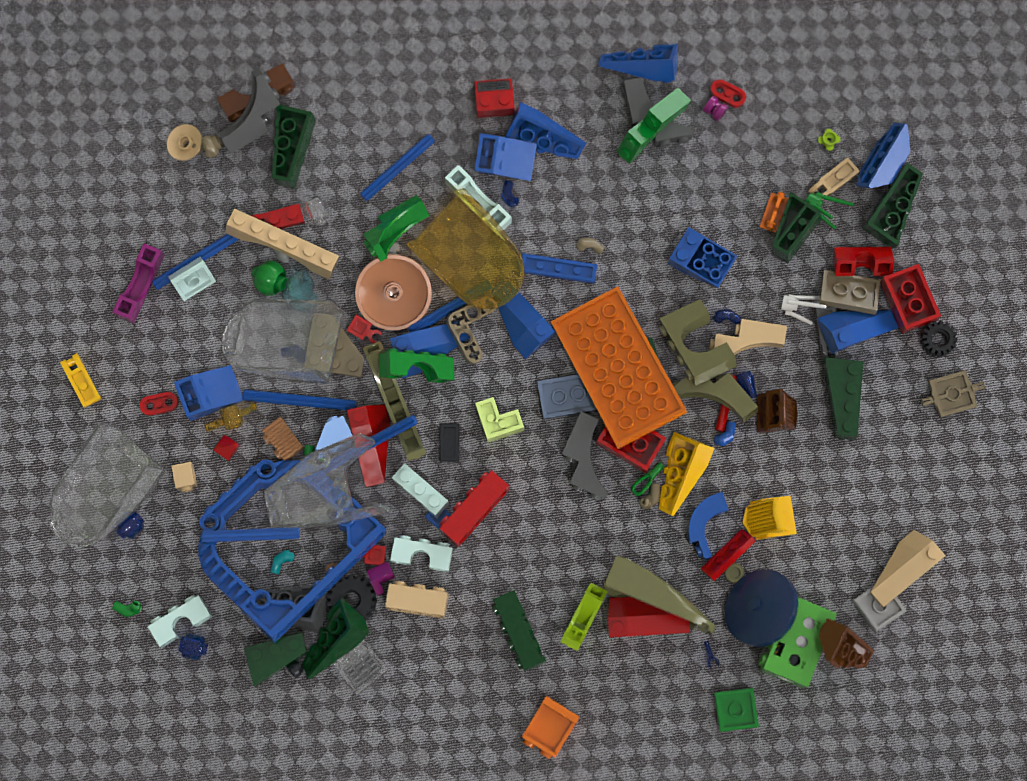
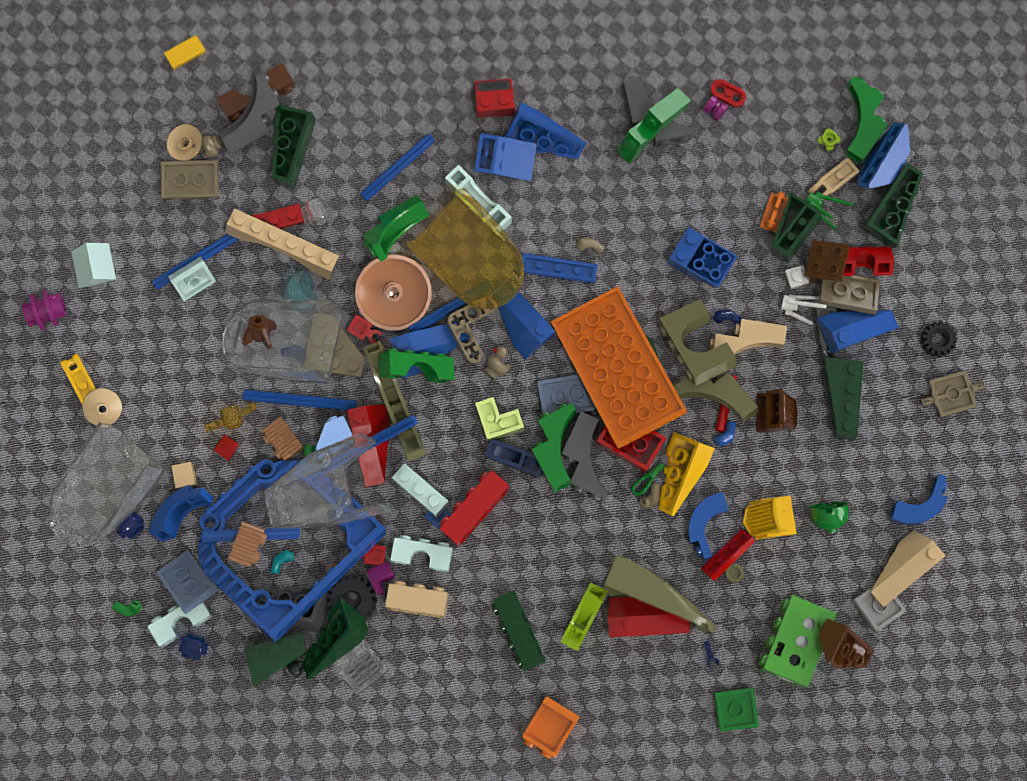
(44, 309): none -> magenta piece
(93, 264): none -> light aqua slope
(98, 398): none -> tan dish
(132, 299): magenta arch -> none
(159, 402): red plate -> none
(175, 508): none -> blue arch
(185, 52): none -> yellow tile
(186, 582): none -> sand blue plate
(190, 180): none -> dark tan plate
(208, 392): blue slope -> none
(247, 544): none -> medium nougat brick
(259, 330): none -> reddish brown brick
(269, 278): green plant -> none
(449, 443): black tile -> none
(495, 364): none -> dark tan animal
(507, 196): clear blue arm -> none
(513, 458): none -> dark blue slope
(549, 452): none -> green arch
(653, 64): blue wedge -> none
(747, 382): clear blue cone -> none
(761, 608): dark blue dish -> none
(796, 277): none -> white plate
(826, 261): none -> reddish brown bracket
(829, 516): none -> green cylinder
(869, 126): none -> green arch
(910, 298): red brick -> none
(916, 514): none -> blue arch

